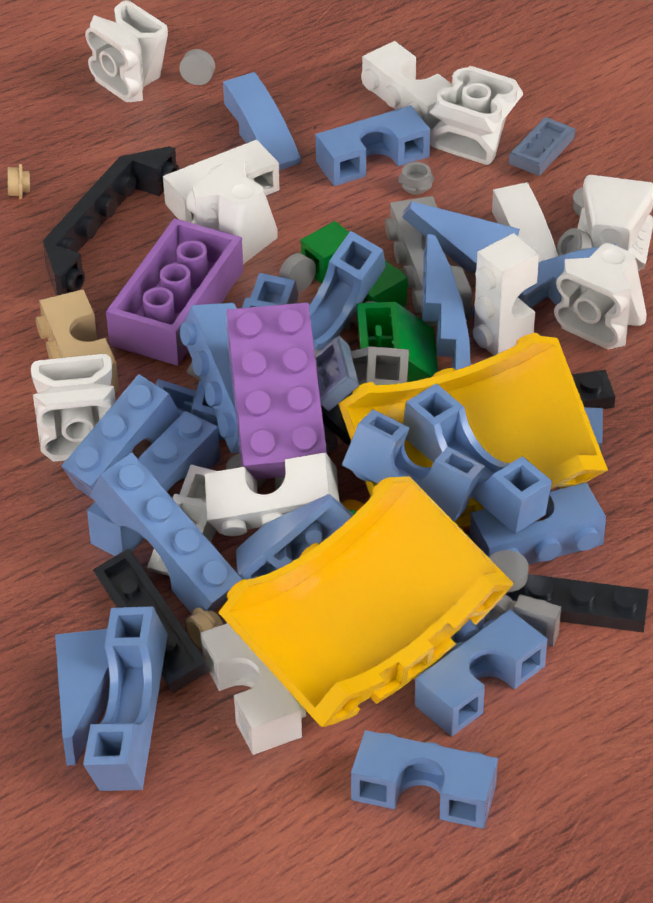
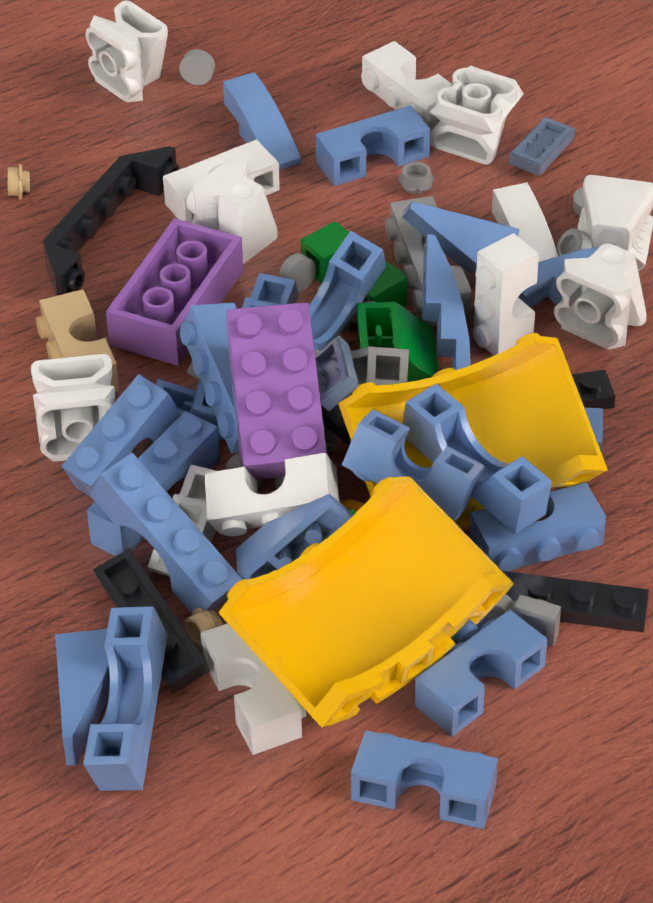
(513, 566): light grey tile -> none

